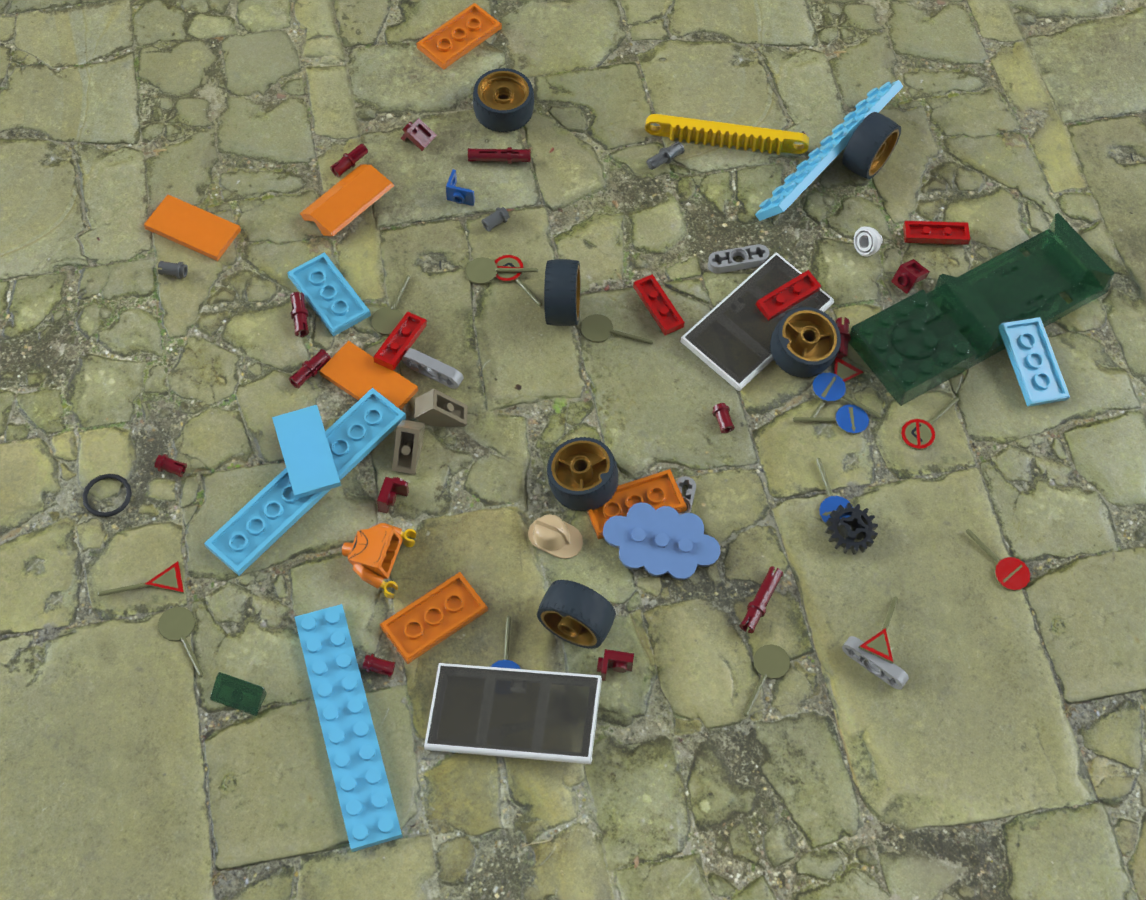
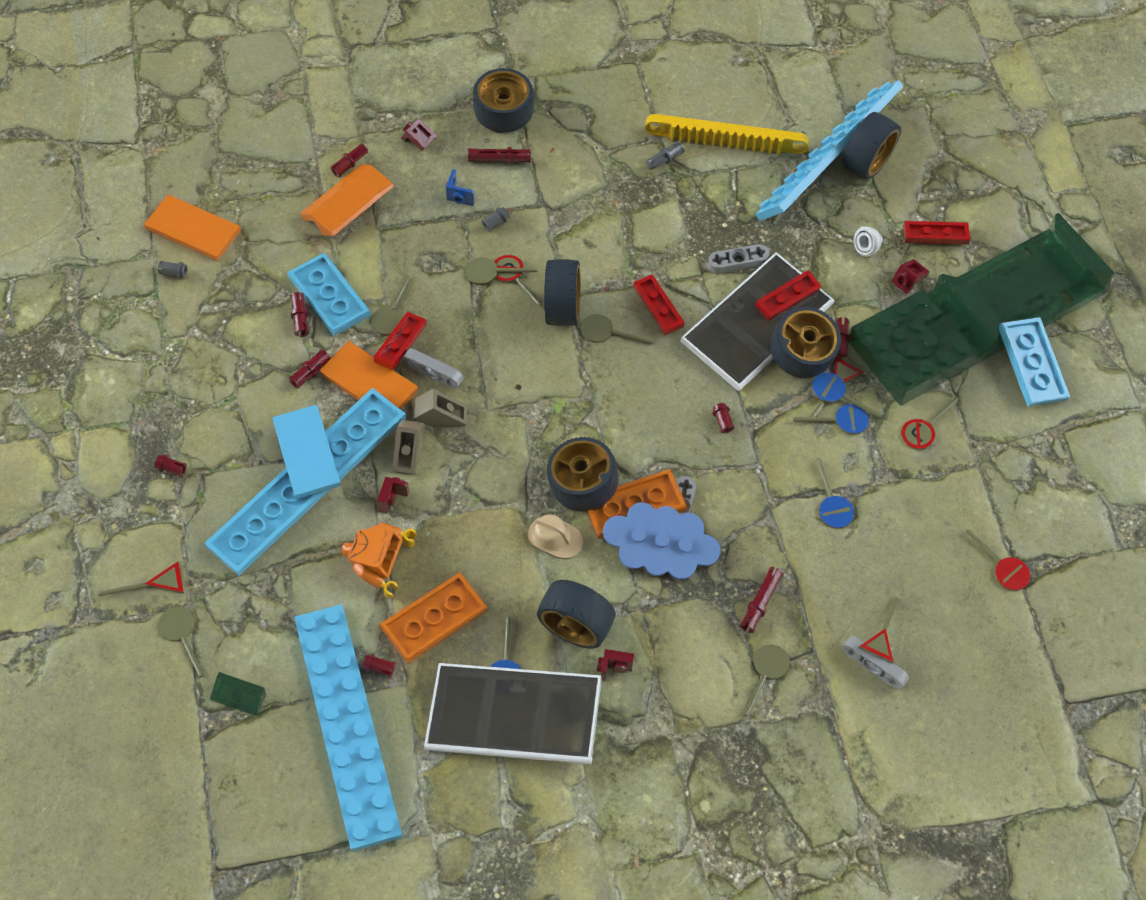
(97, 479): black piece -> none
(459, 36): orange tile -> none
(841, 528): black gear -> none

